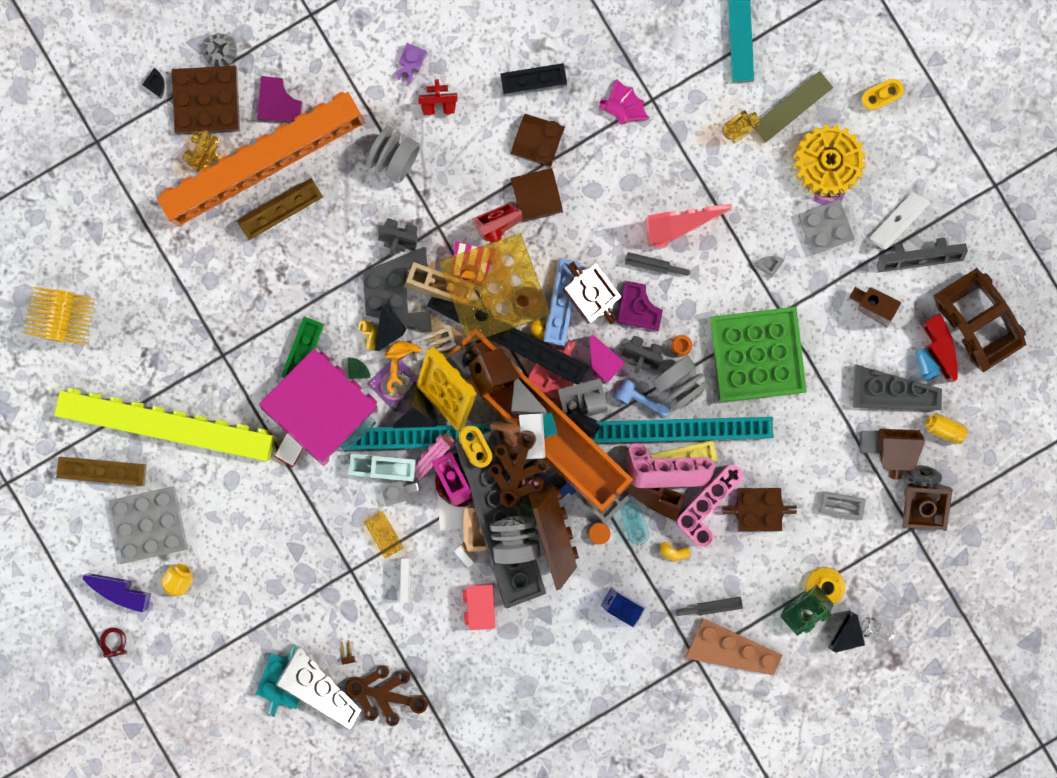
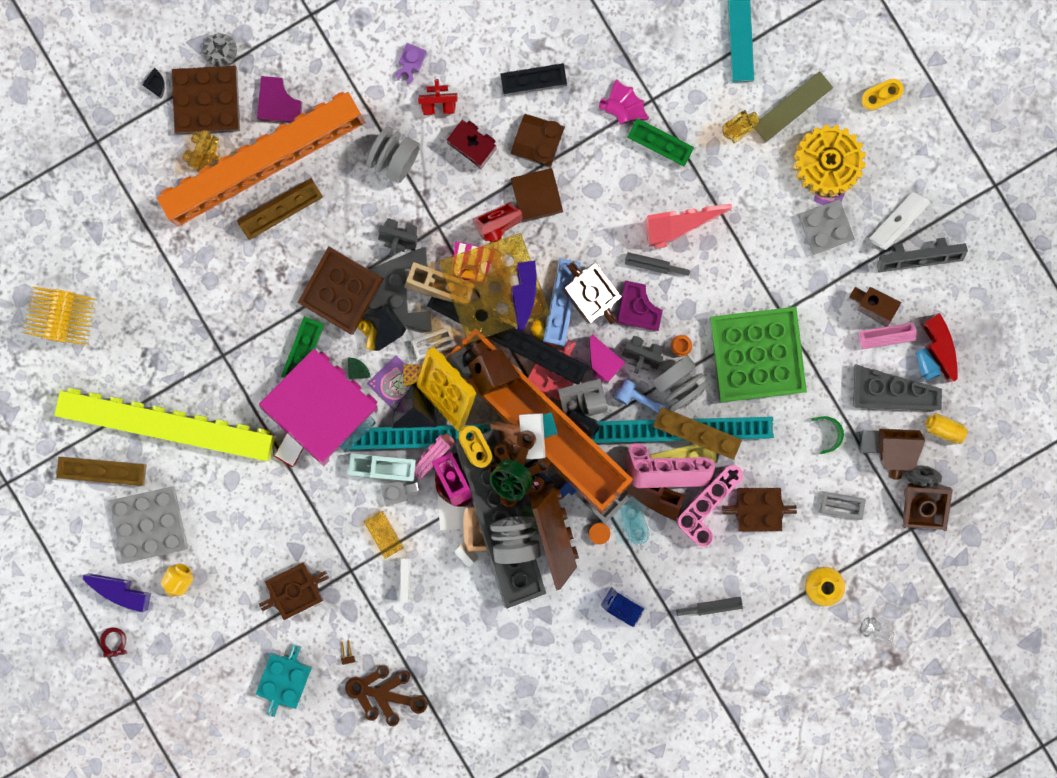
(294, 591): none -> reddish brown plate
(310, 685): wing -> none
(340, 290): none -> reddish brown plate
(397, 352): light orange piece -> none
(411, 373): none -> yellow tile
(477, 154): none -> dark red brick
(480, 606): coral brick -> none
(512, 481): none -> dark green wheel
(524, 293): none -> dark purple slope
(524, 401): light grey slope -> none
(660, 142): none -> green plate
(672, 554): yellow arm -> none
(697, 433): none -> pearl gold plate
(727, 648): nougat wing -> none
(769, 265): light grey tile -> none
(812, 600): clear green brick -> none
(840, 431): none -> green helmet
(848, 635): black slope -> none
(887, 335): none -> bright pink piece
(1000, 349): reddish brown window -> none

